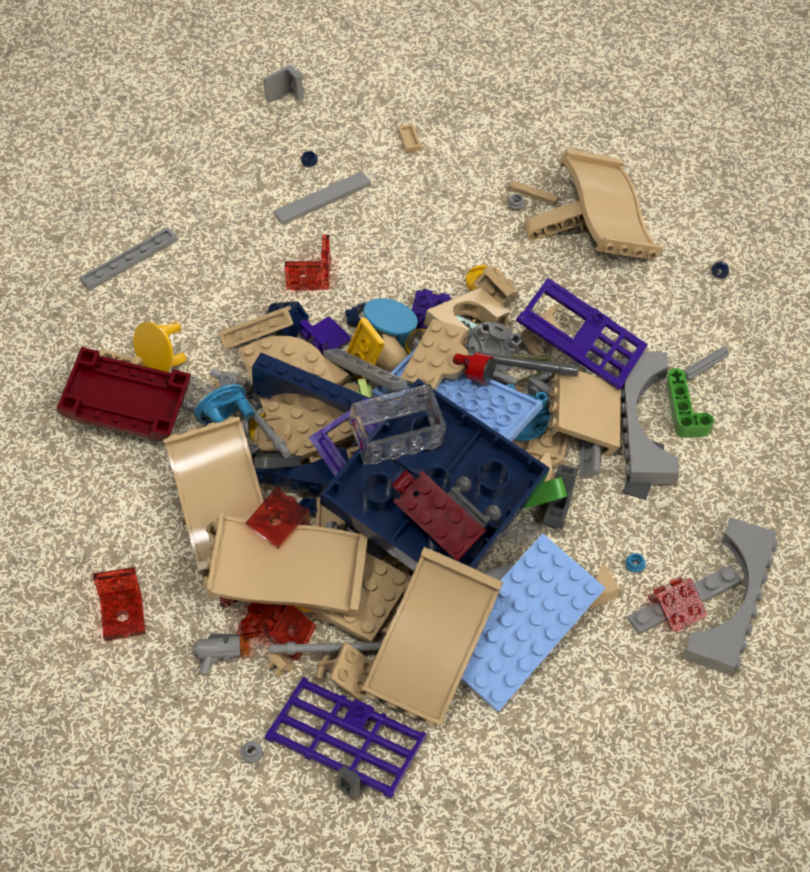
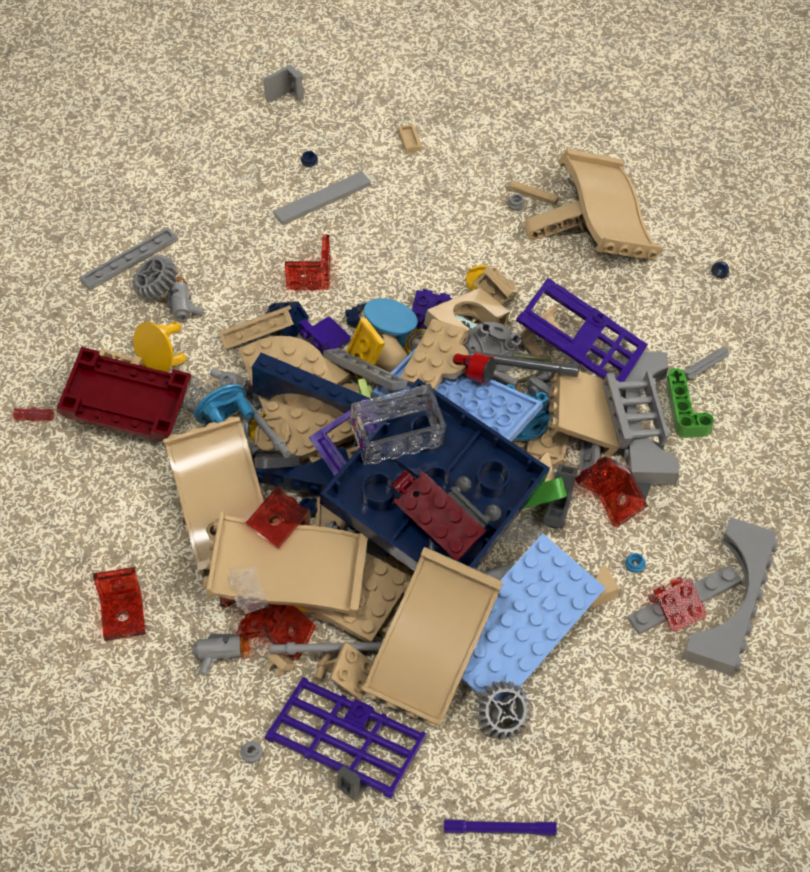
(33, 414): none -> clear red pin
(154, 277): none -> light grey gear
(179, 301): none -> light grey piece
(249, 589): none -> clear bracket
(497, 716): none -> light grey gear
(536, 828): none -> dark purple piece
(612, 482): none -> clear red bracket
(621, 418): none -> light grey fence

